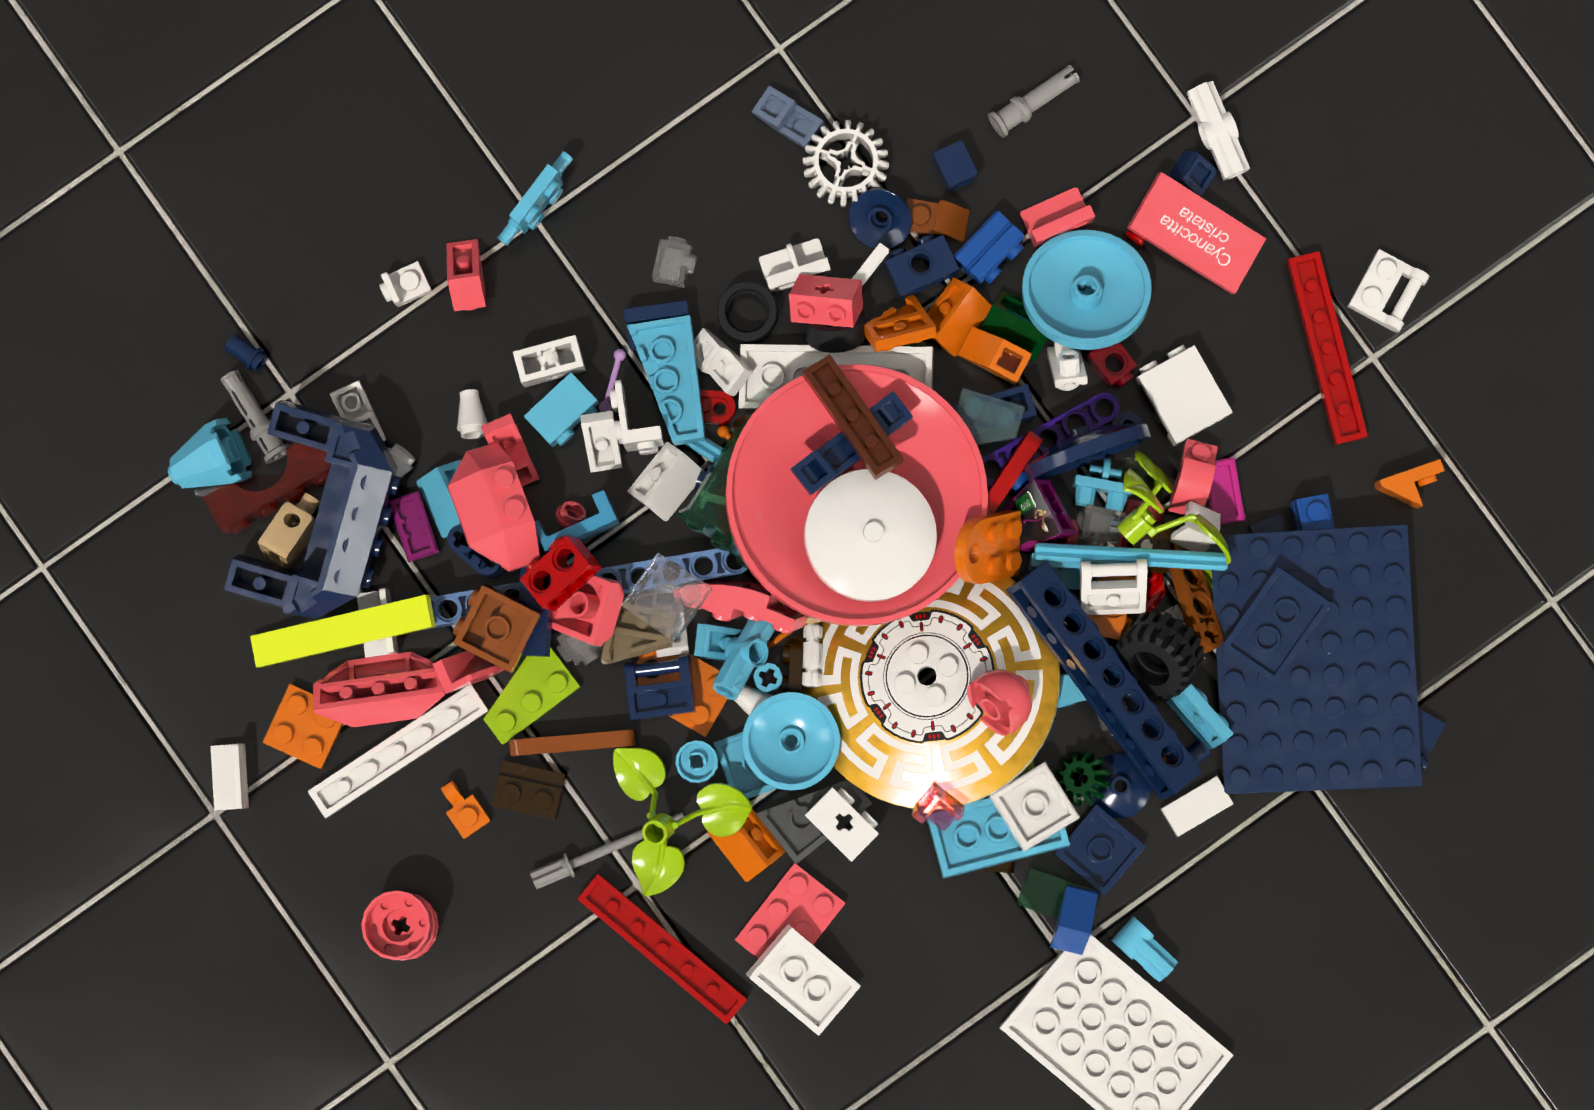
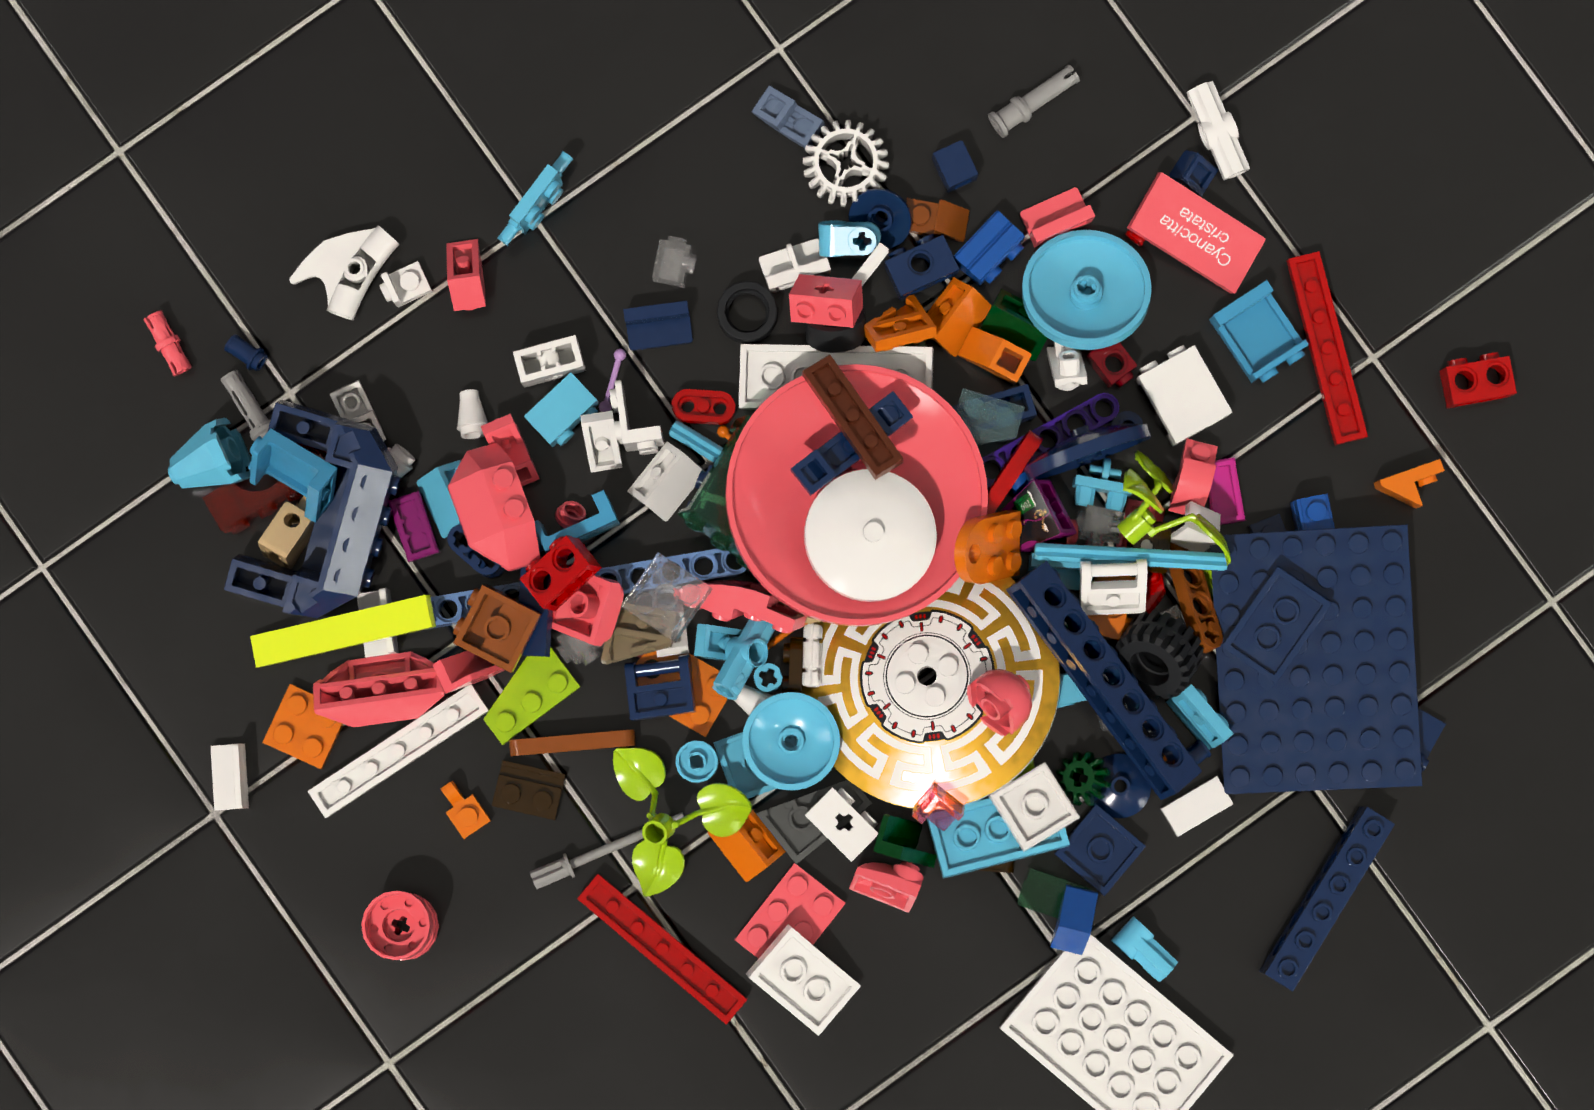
(167, 343): none -> coral pin
(296, 469): none -> dark azure panel
(335, 261): none -> white pin
(672, 370): medium azure wing -> none
(720, 362): white slope -> none
(841, 238): none -> piece
(889, 883): none -> coral slope
(900, 839): none -> dark green panel
(1258, 333): none -> dark azure panel
(1327, 897): none -> dark blue brick
(1378, 286): white plate -> none
(1479, 387): none -> red brick

